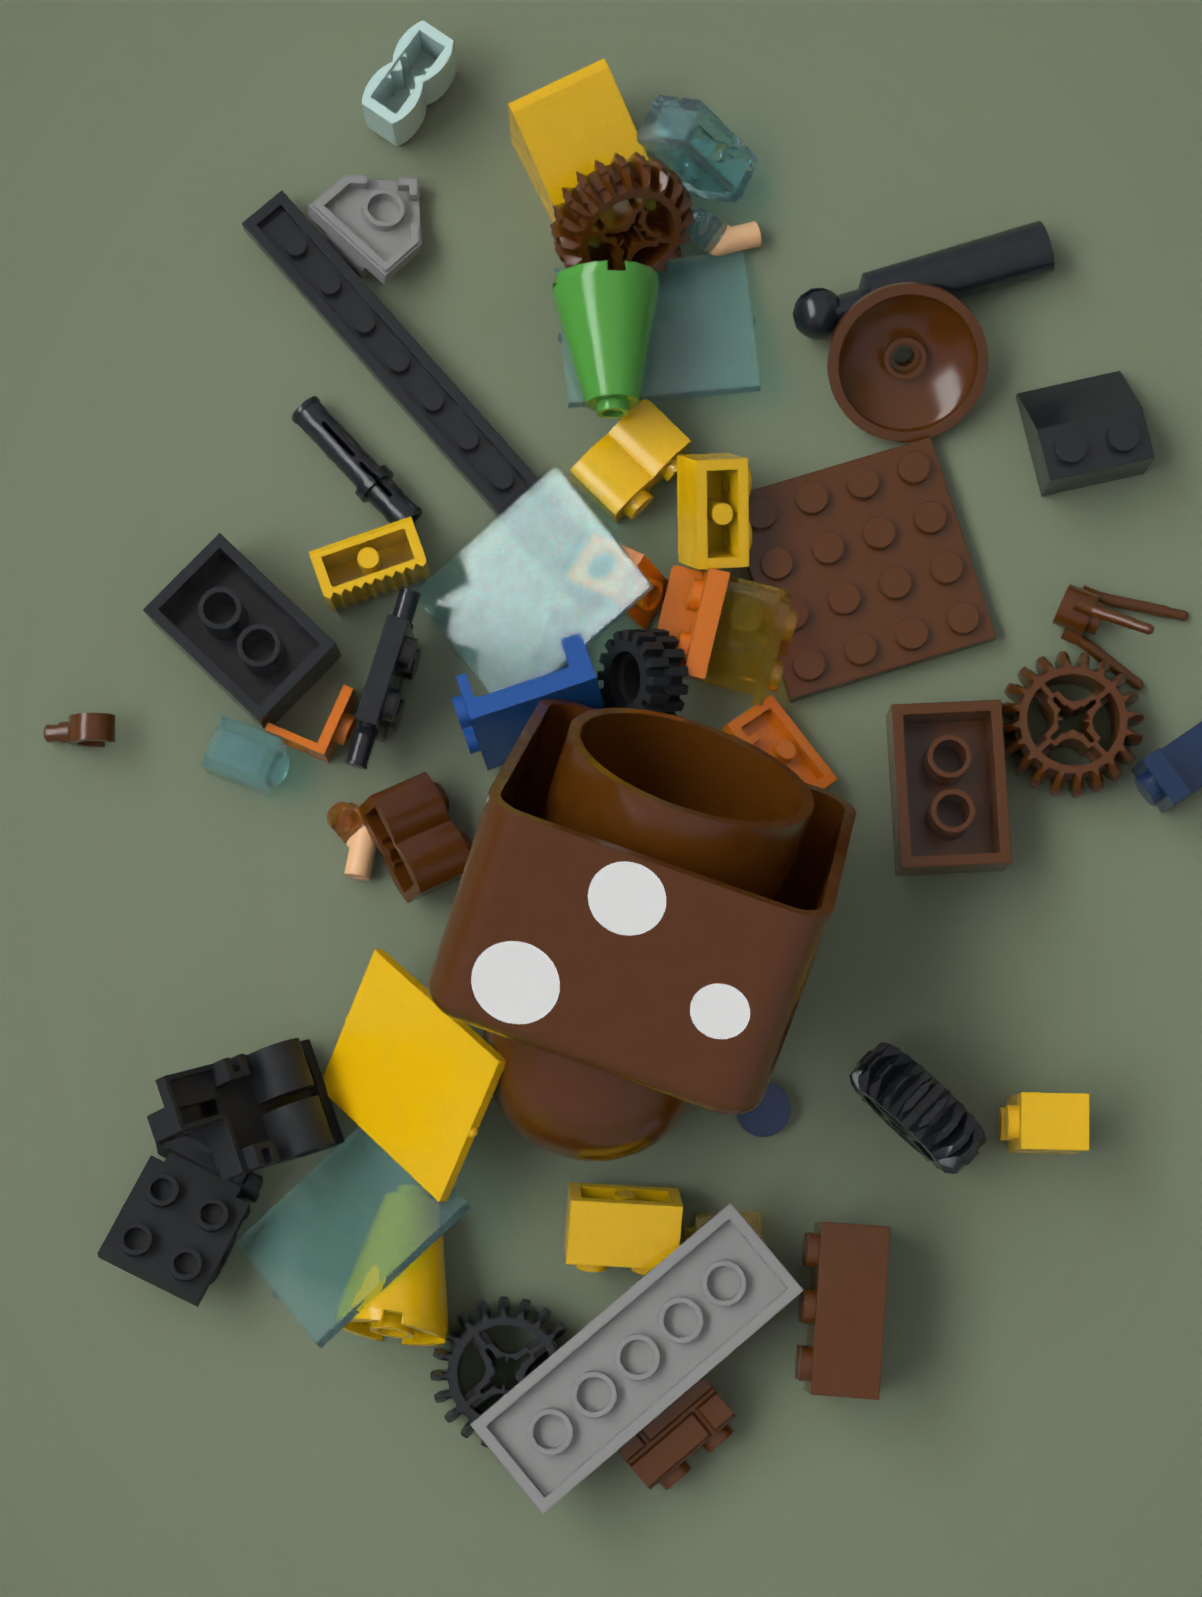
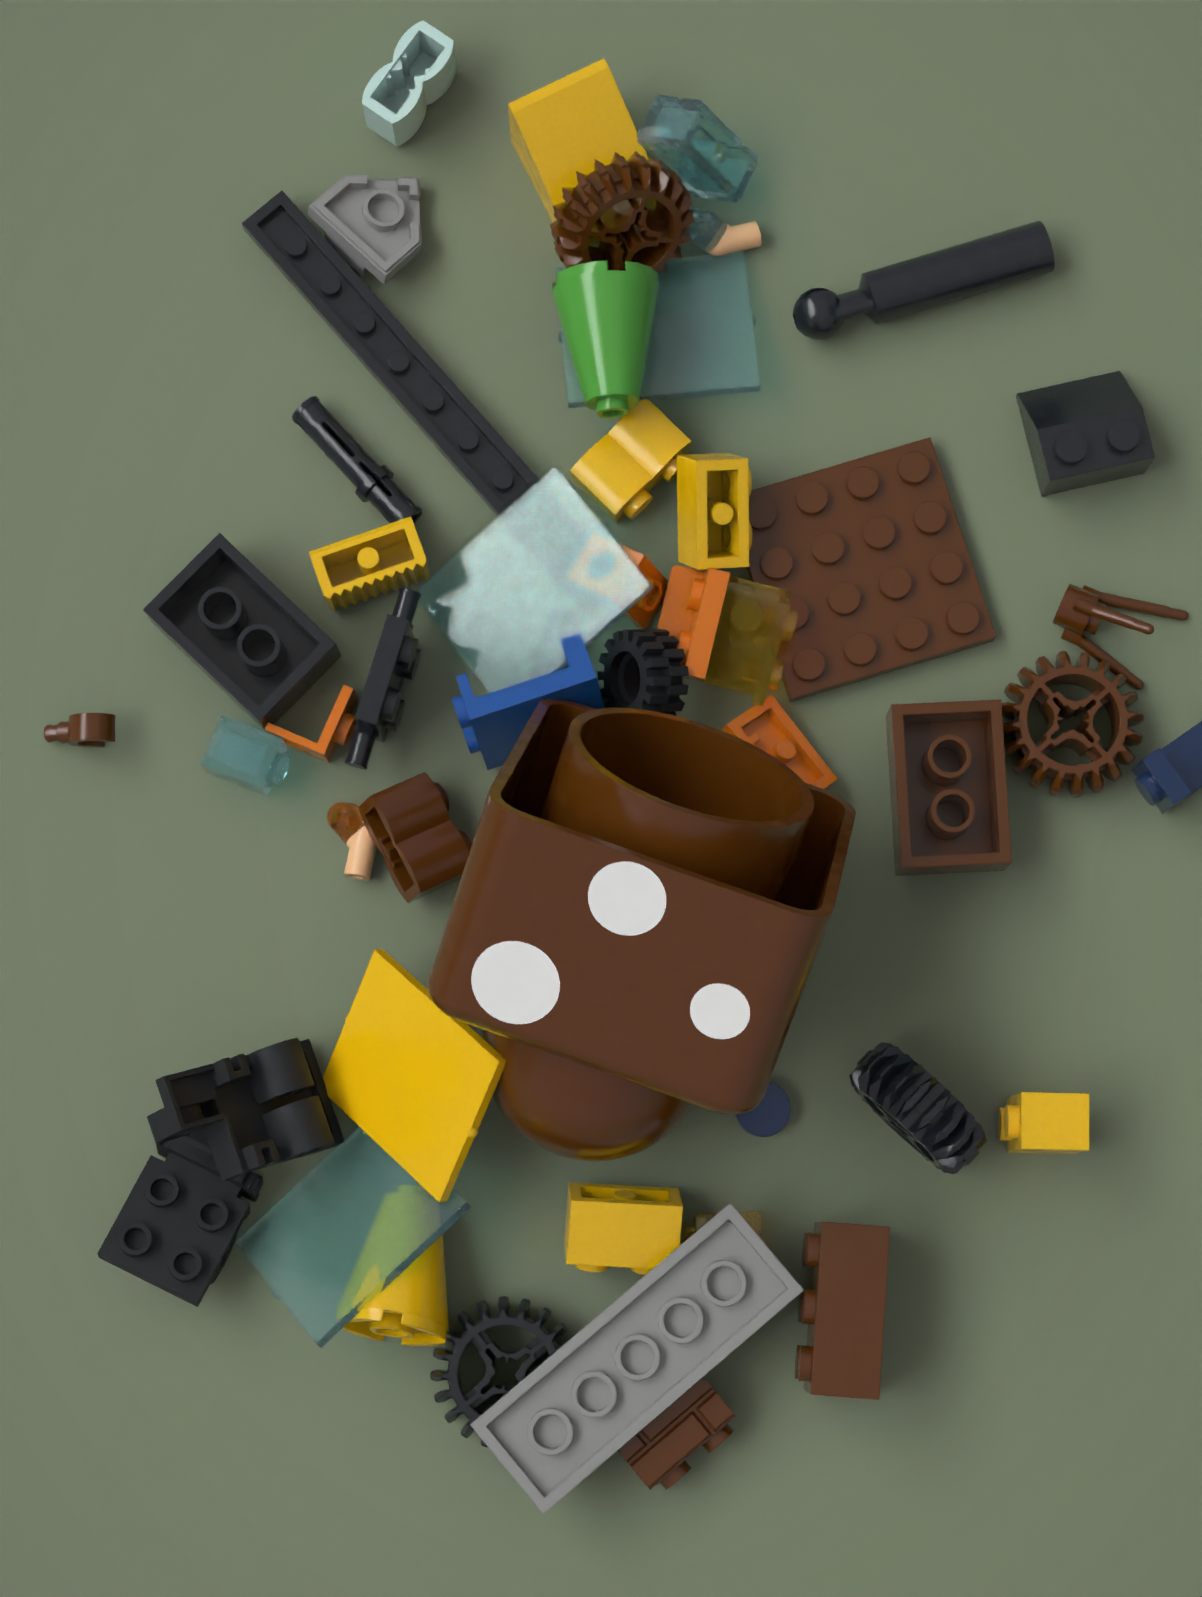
(927, 390): reddish brown dish -> none

